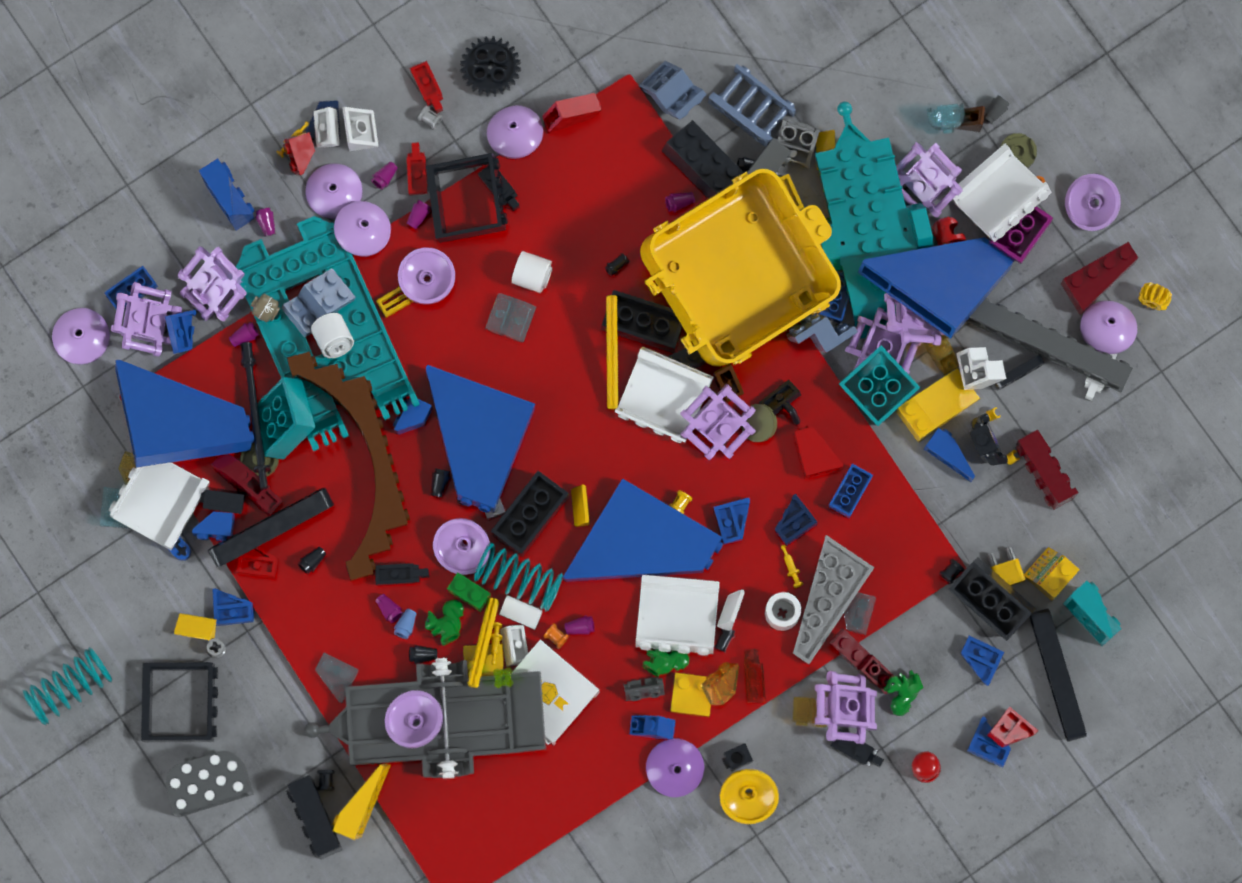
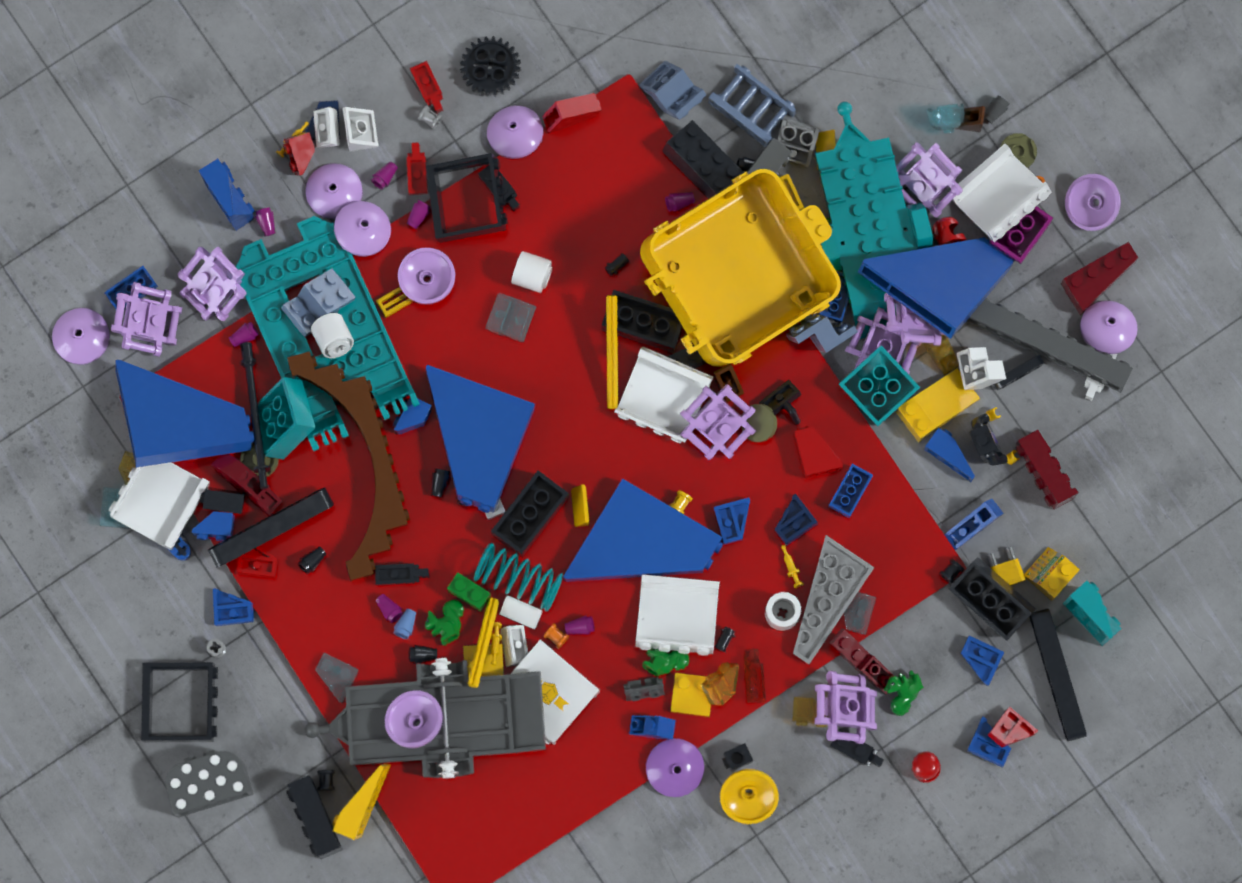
(33, 701): teal piece -> none
(181, 330): blue wing -> none
(195, 626): yellow slope -> none
(265, 307): dark tan head -> none
(453, 553): lavender dish -> none
(498, 675): clear neon green plate -> none
(730, 610): white slope -> none
(973, 523): none -> blue slope
(1155, 296): yellow gear -> none

